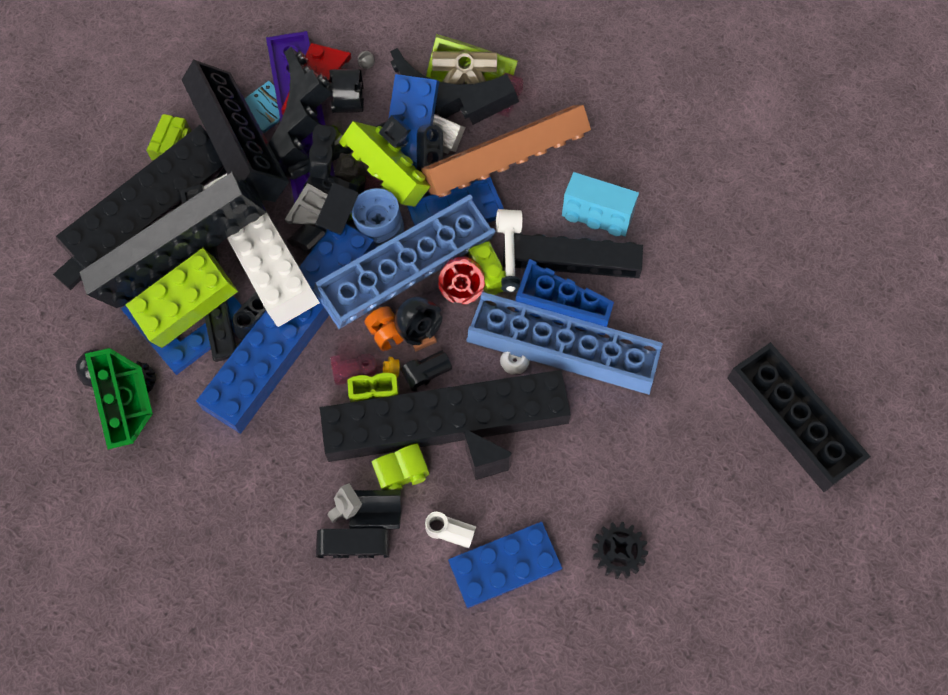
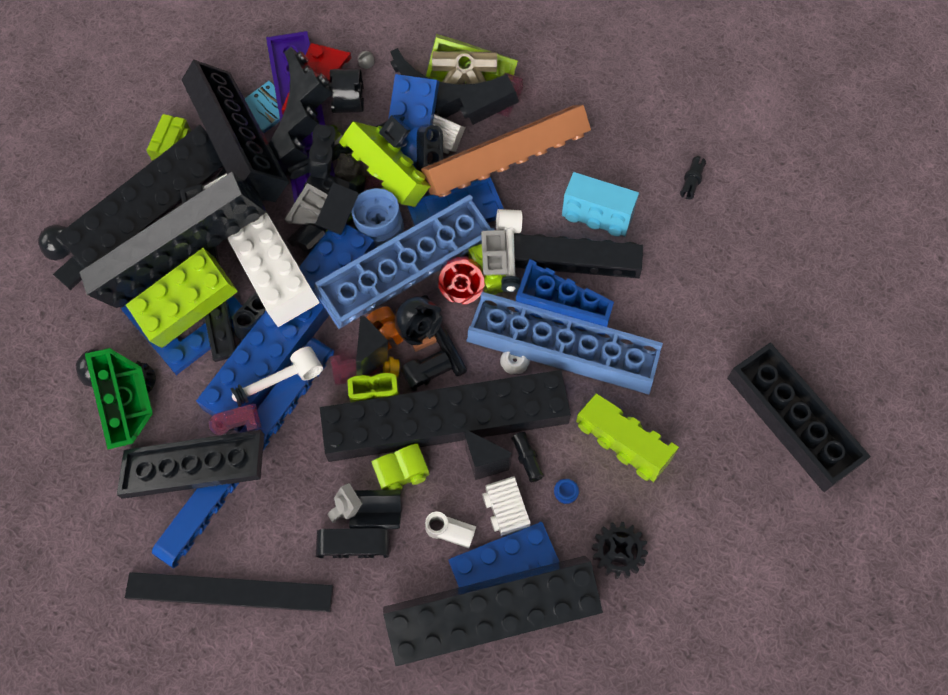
(48, 245): none -> black hair
(191, 464): none -> black plate
(208, 500): none -> blue beam
(226, 421): none -> clear pink leg
(229, 592): none -> black tile
(304, 364): none -> white piece
(371, 348): none -> black slope
(449, 348): none -> black axle
(492, 610): none -> black brick
(494, 252): none -> light grey slope
(506, 506): none -> white brick
(527, 457): none -> black pin
(566, 491): none -> blue plate
(626, 438): none -> lime wedge
(693, 177): none -> black pin

